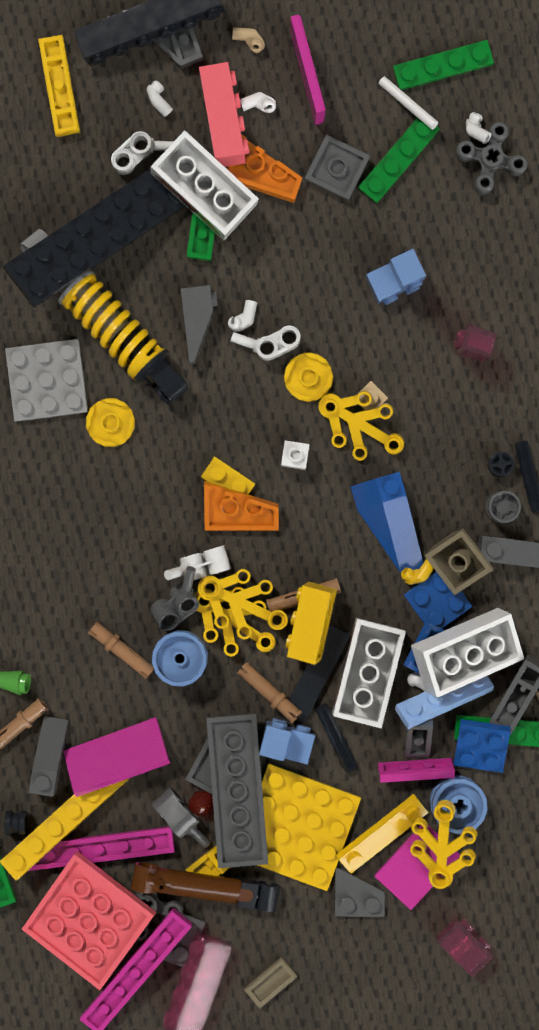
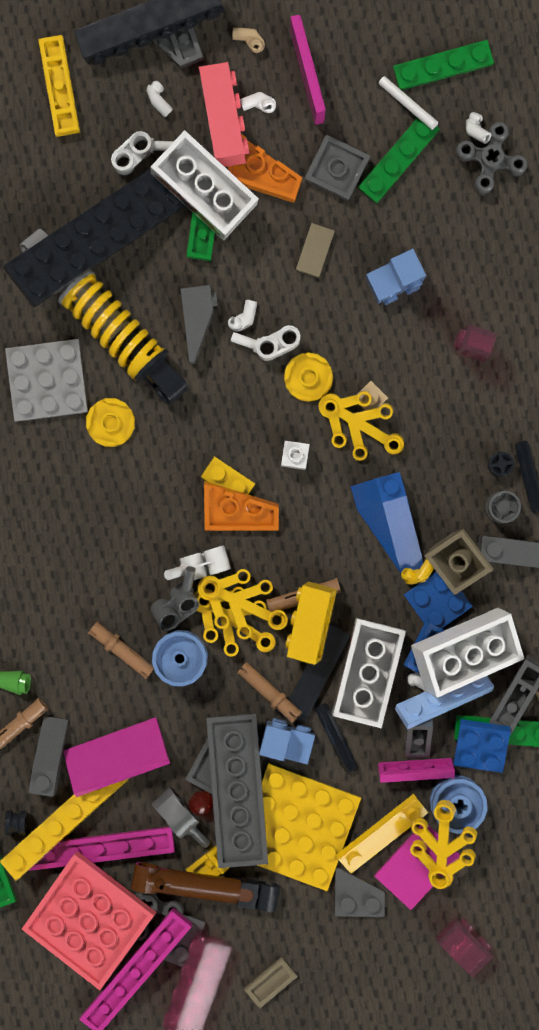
(315, 250): none -> dark tan tile

